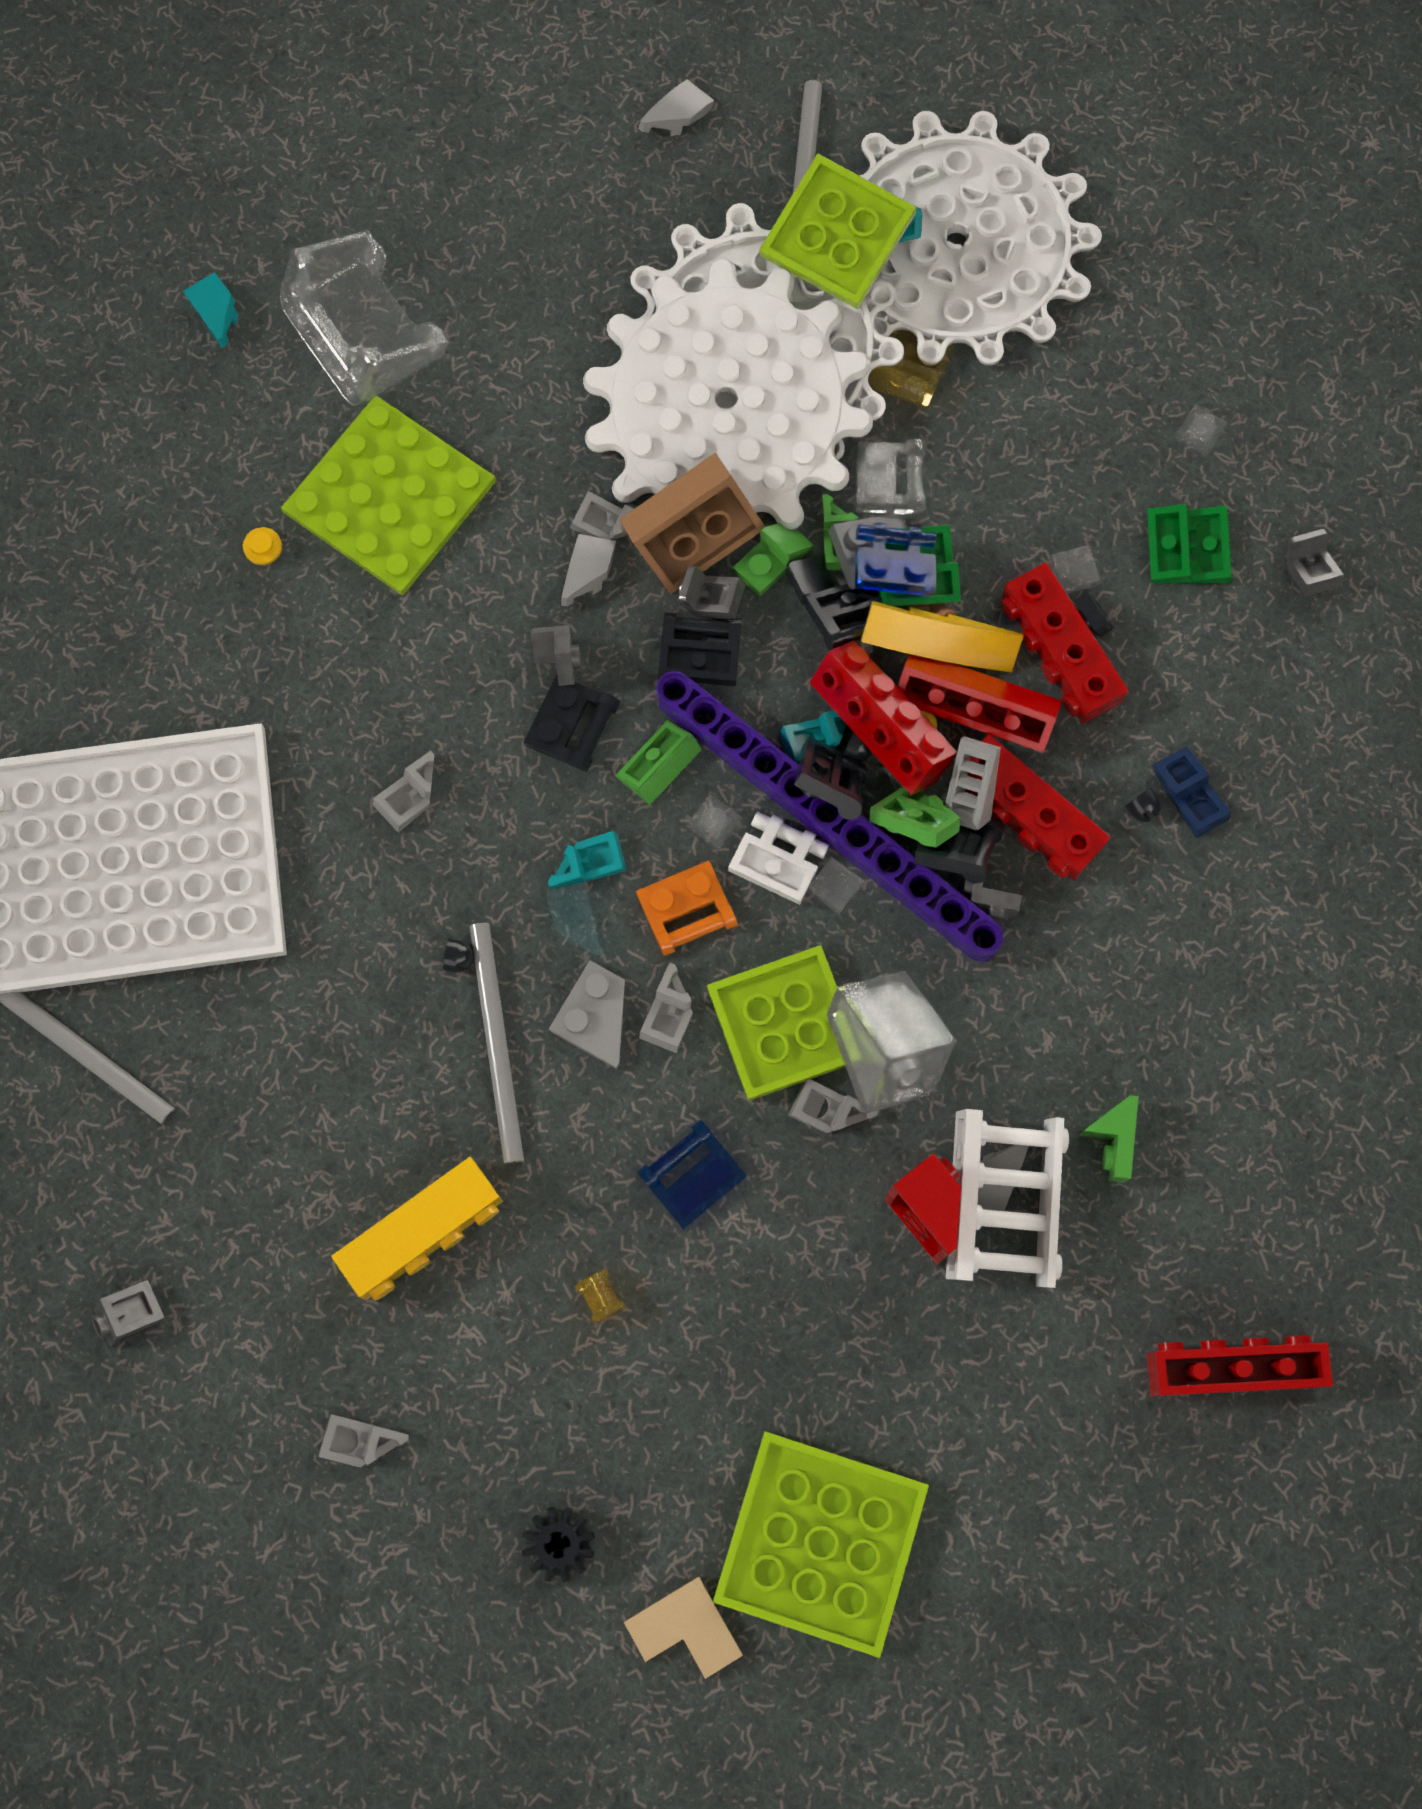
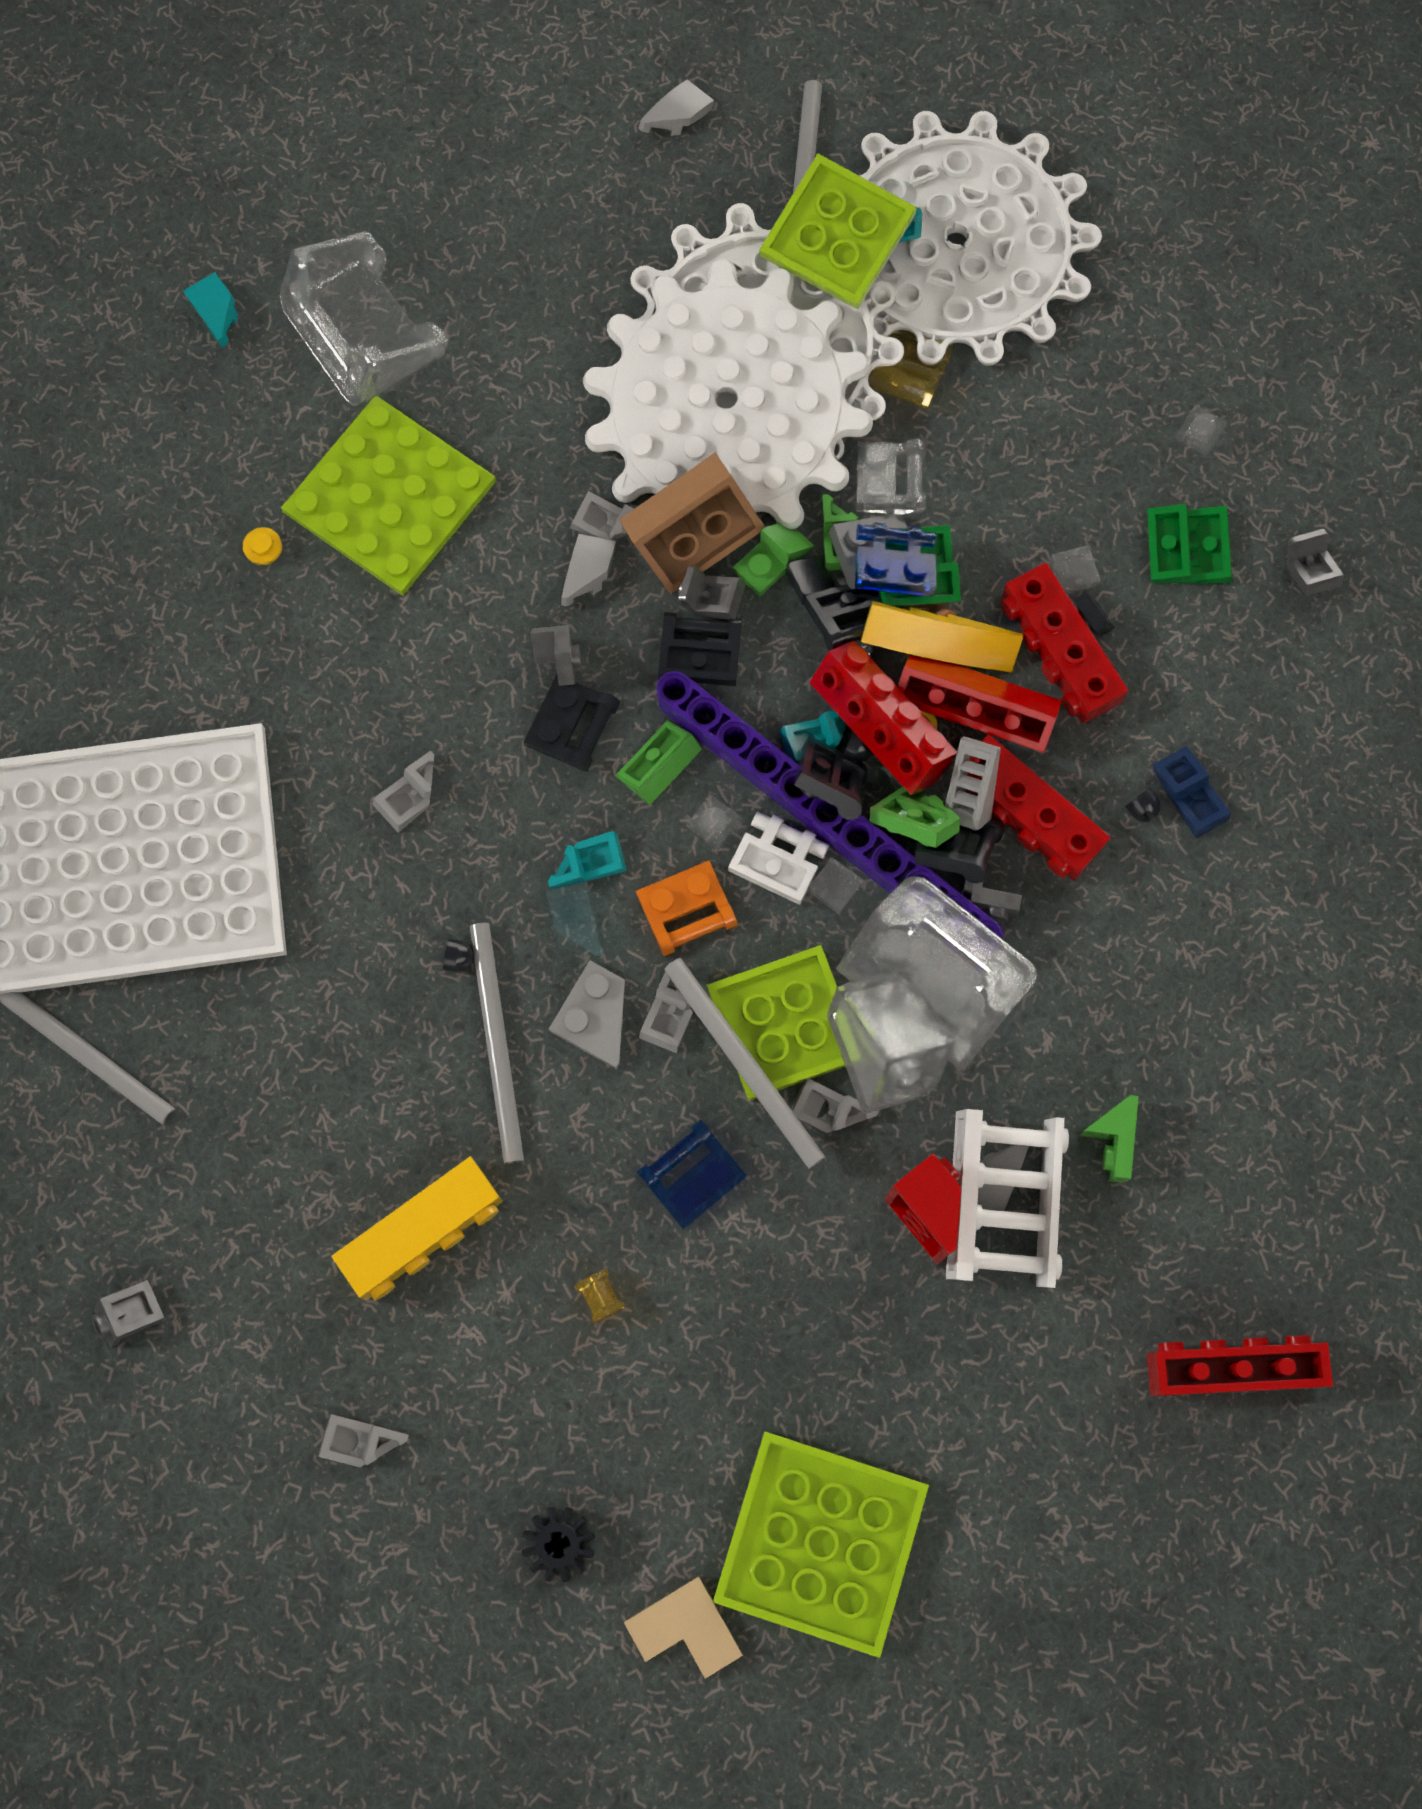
(744, 1063): none -> light grey piece
(950, 956): none -> clear windscreen

